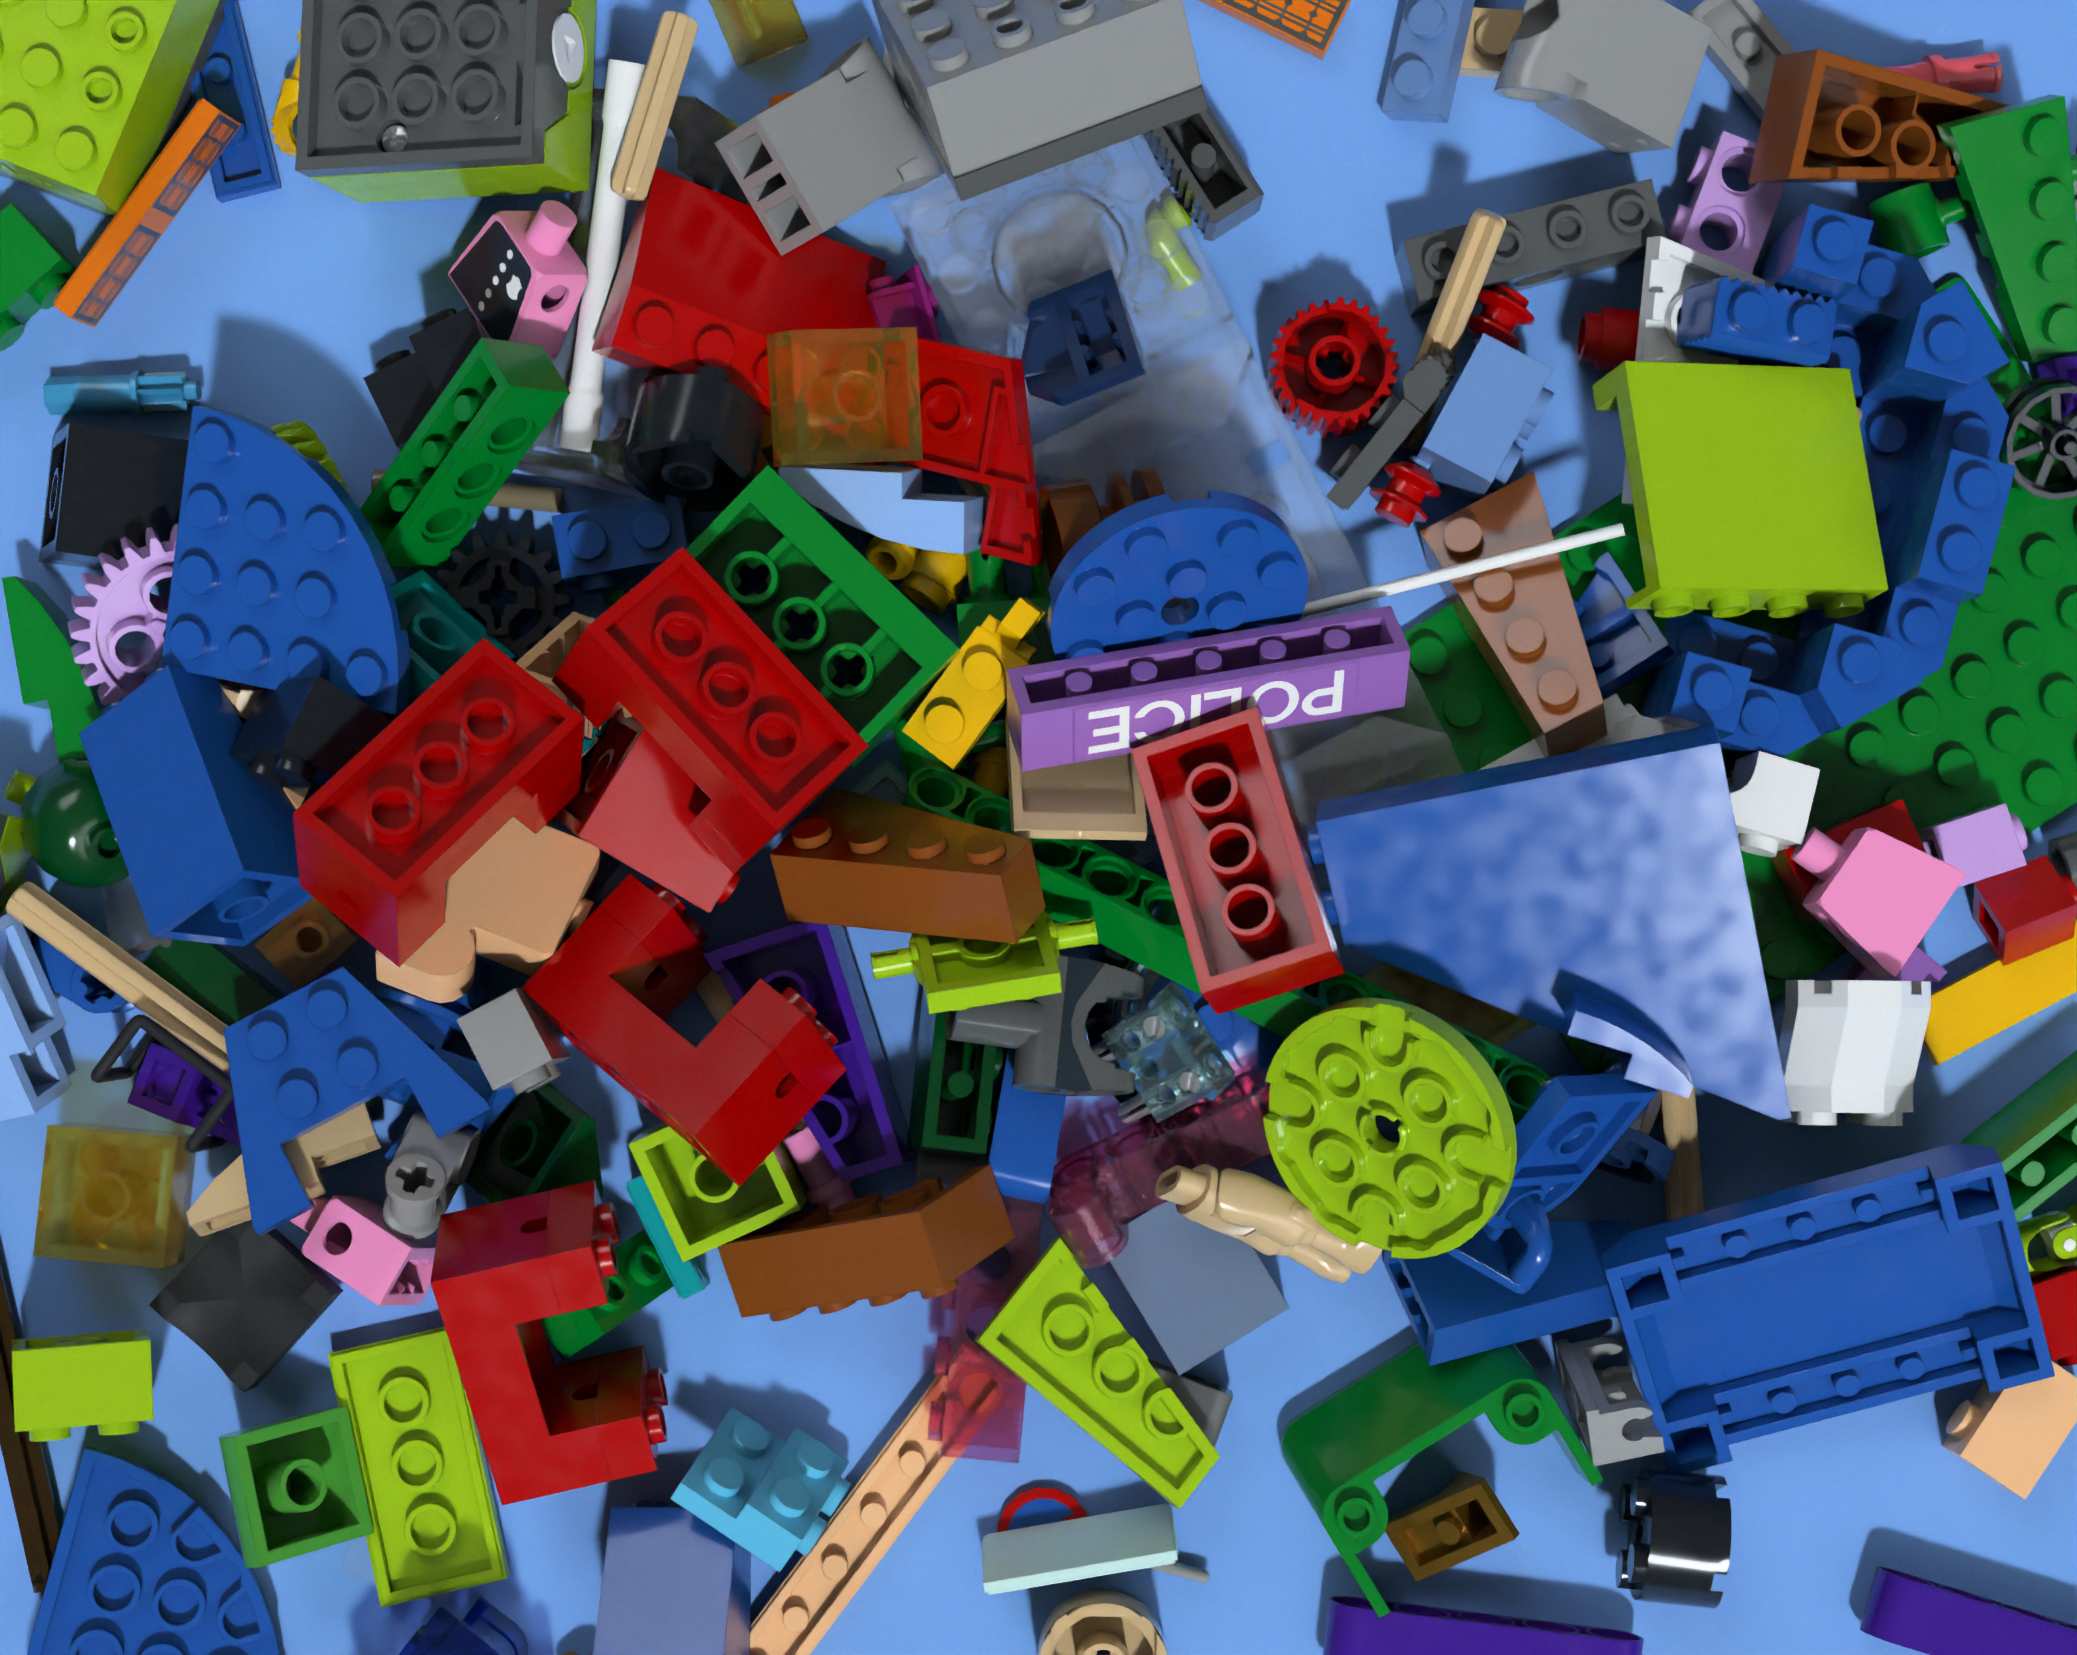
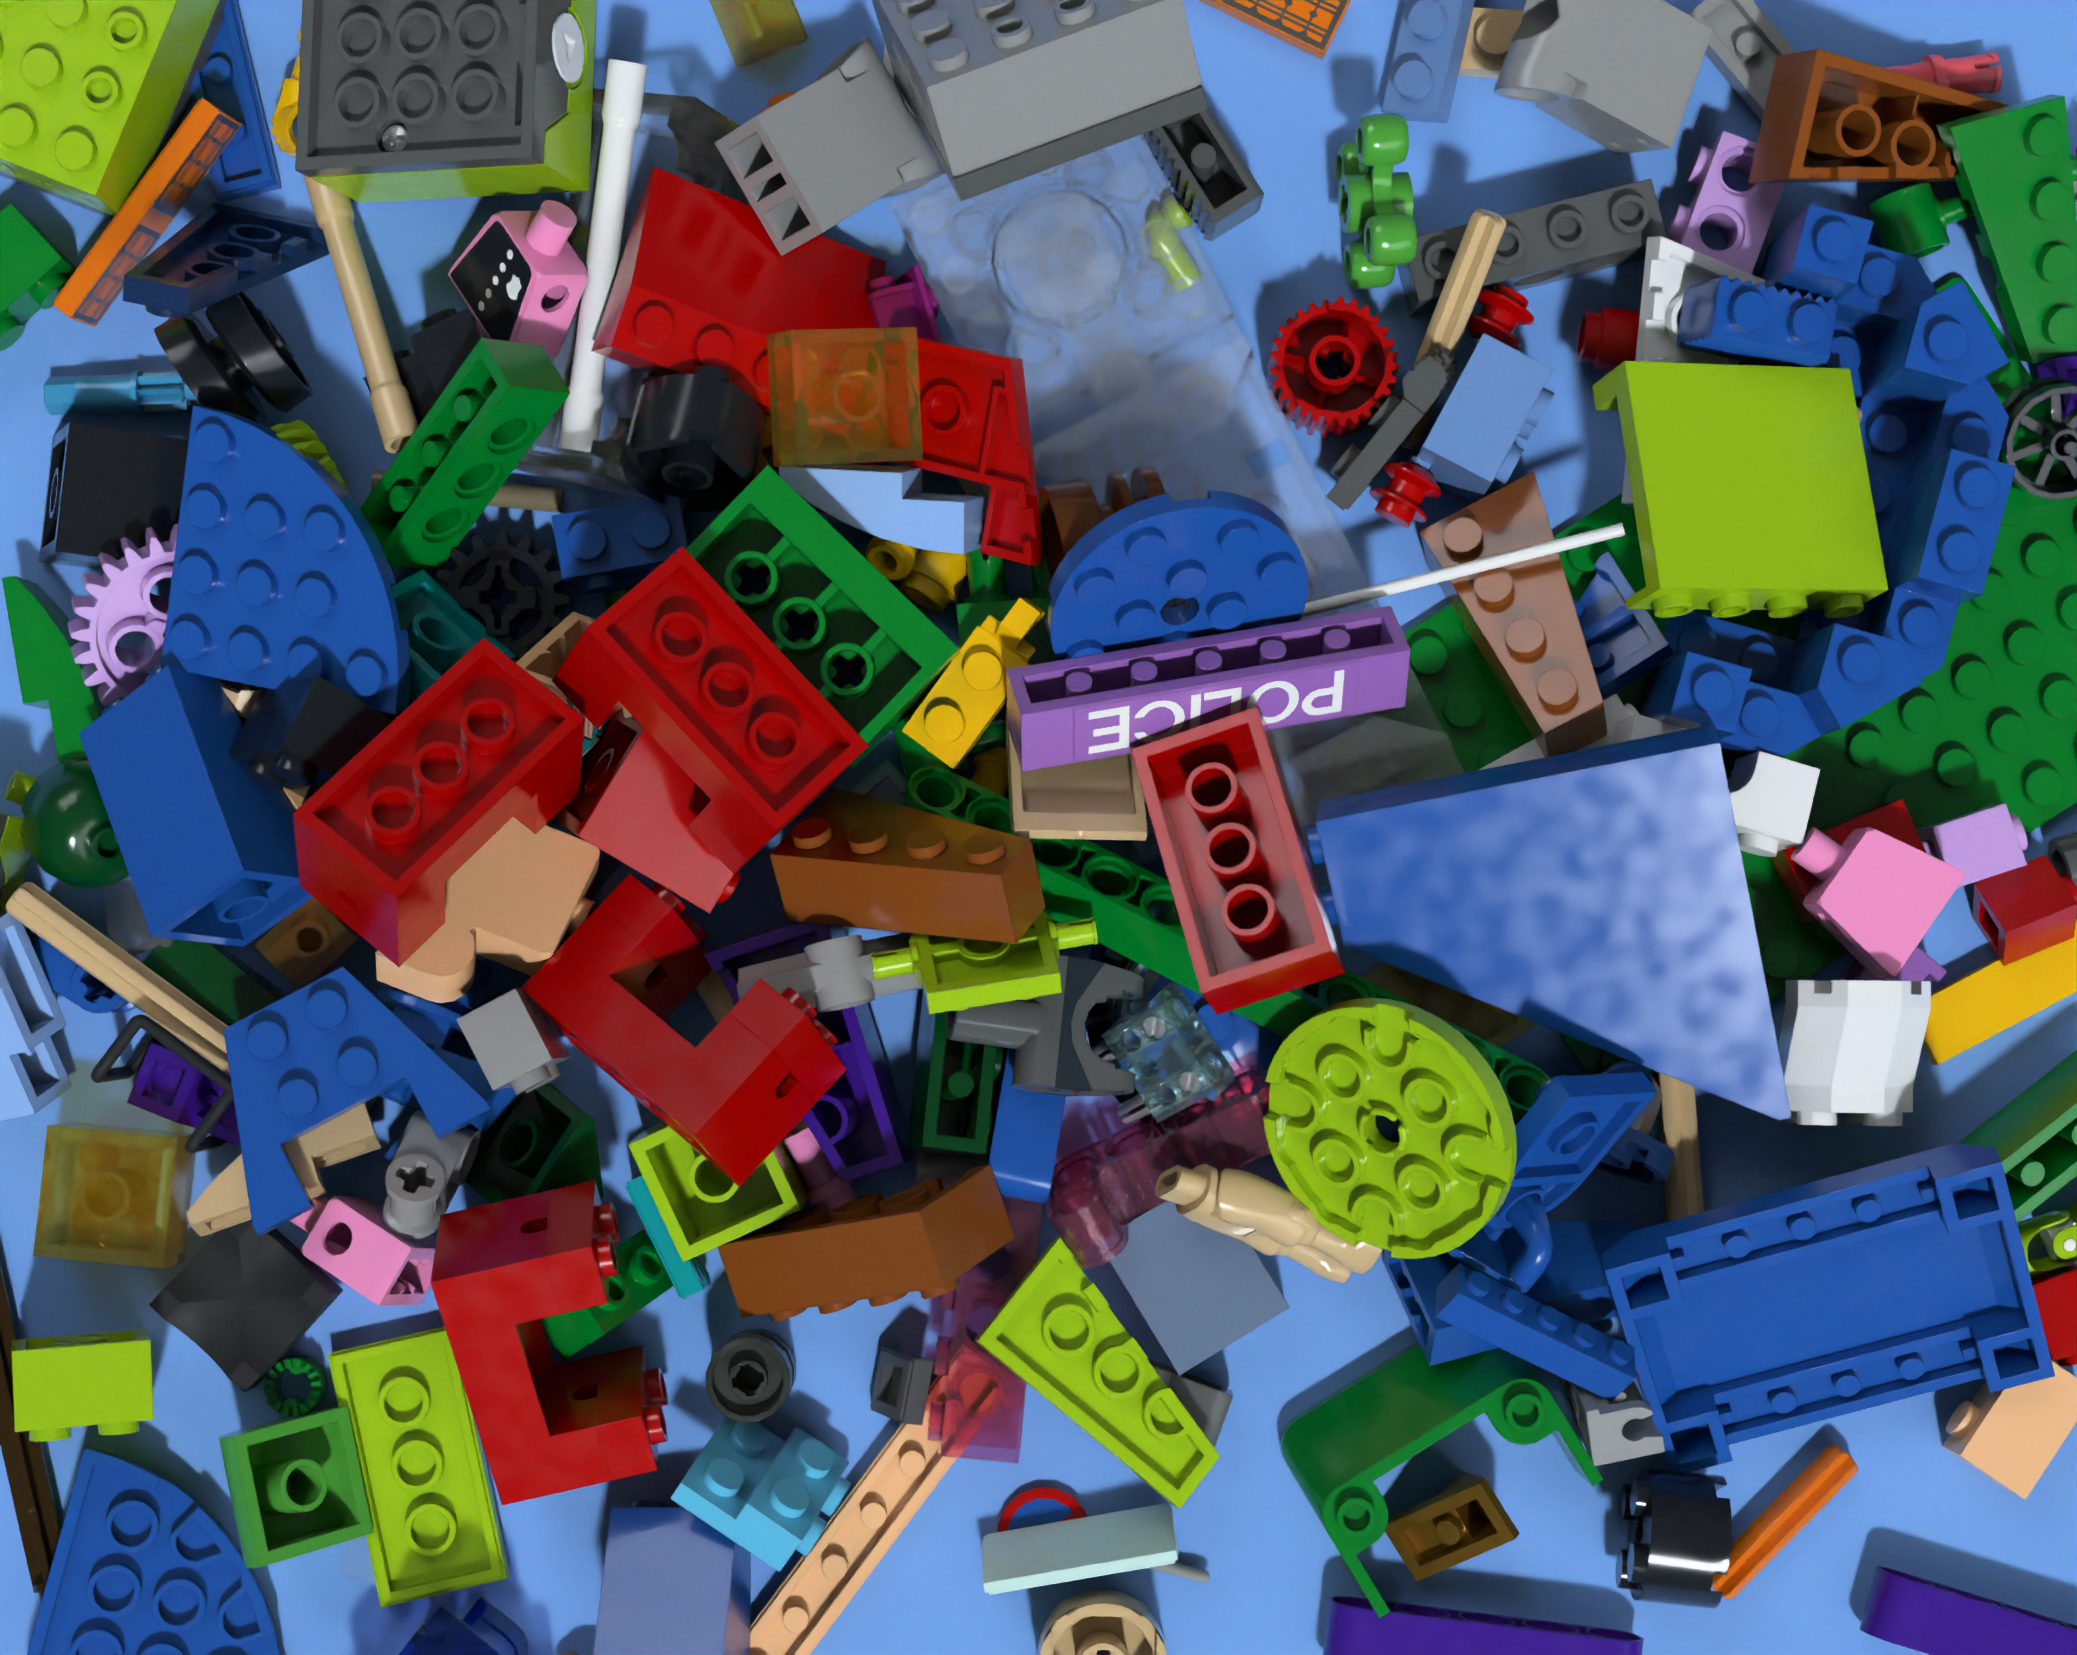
(219, 257): none -> dark blue wing
(241, 356): none -> black wheel
(295, 1405): none -> green bush
(388, 395): none -> tan piece
(654, 106): tan axle -> none
(751, 1375): none -> pearl dark grey wheel
(832, 973): none -> light grey piece
(901, 1385): none -> dark grey tile
(1080, 341): dark blue slope -> none
(1376, 201): none -> bright green gear
(1535, 1332): none -> blue piece
(1643, 1052): slope -> none
(1785, 1518): none -> orange axle

